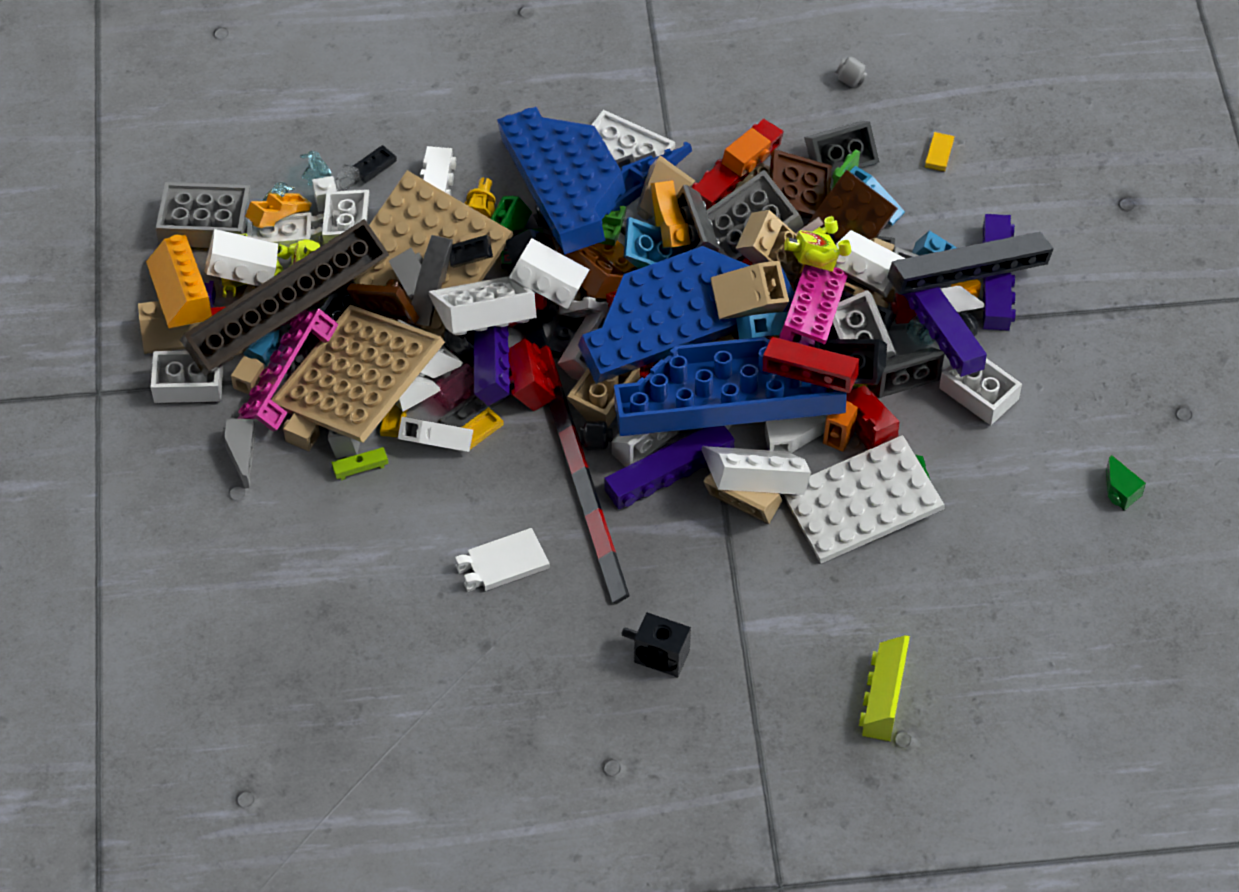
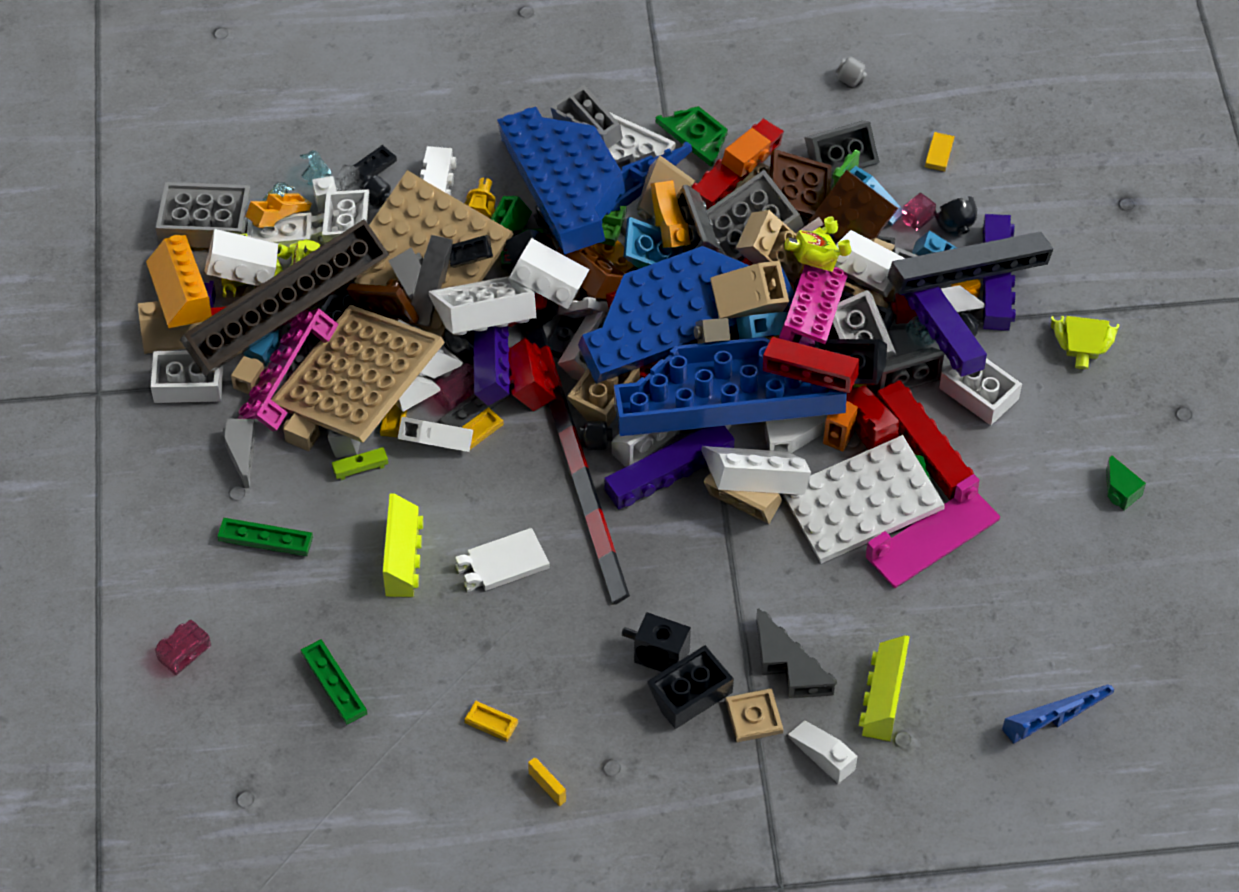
(182, 646): none -> clear pink brick
(265, 536): none -> green plate
(334, 681): none -> green plate
(378, 189): none -> black head
(401, 547): none -> neon yellow slope
(491, 721): none -> yellow tile
(547, 781): none -> yellow tile
(585, 108): none -> light grey wedge
(691, 686): none -> black slope
(698, 129): none -> green wing
(712, 330): none -> dark tan brick
(754, 715): none -> tan tile
(783, 655): none -> dark grey slope
(824, 750): none -> white slope
(918, 211): none -> clear pink brick
(924, 438): none -> red brick
(932, 536): none -> dark pink bracket
(957, 215): none -> black cylinder
(1058, 712): none -> blue wedge
(1084, 337): none -> neon yellow torso

